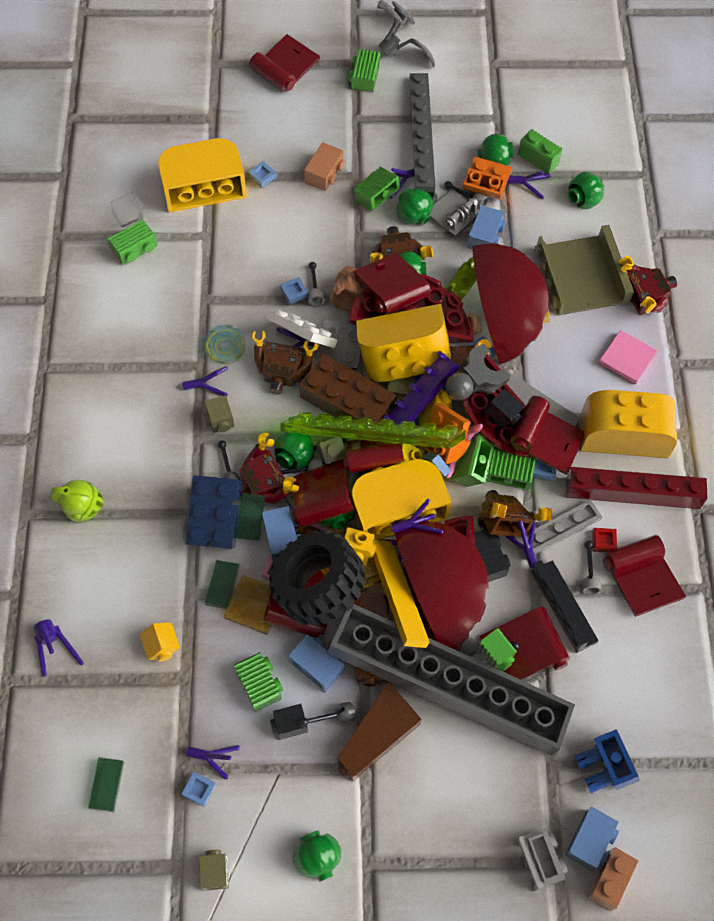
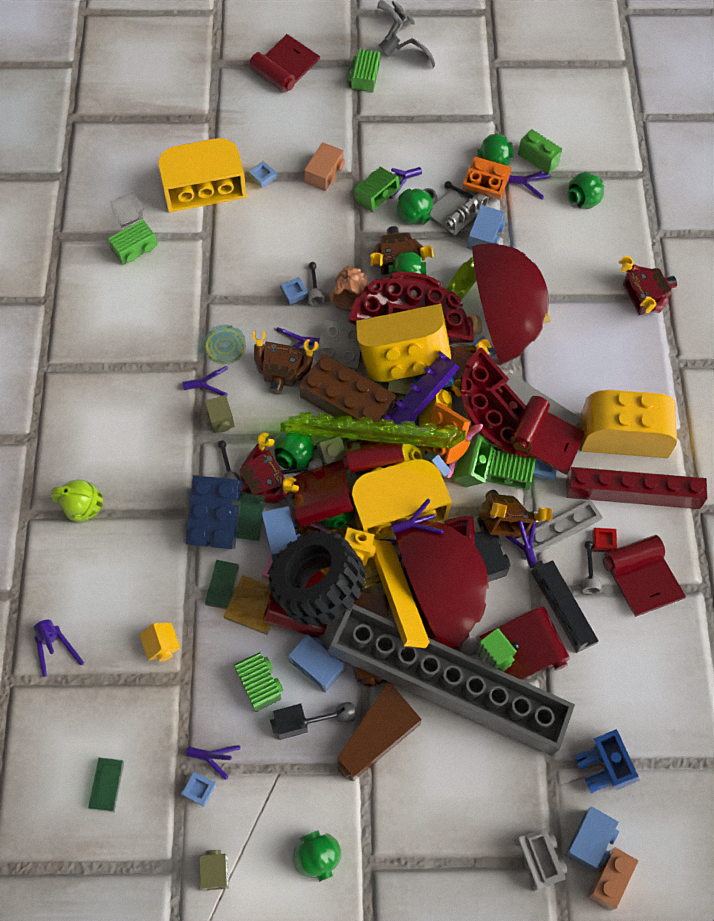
(302, 328): white plate -> none
(393, 283): dark red door -> none
(422, 132): dark grey plate -> none
(475, 376): dark grey piece -> none
(504, 409): black brick -> none
(584, 273): olive panel -> none
(628, 357): bright pink tile -> none

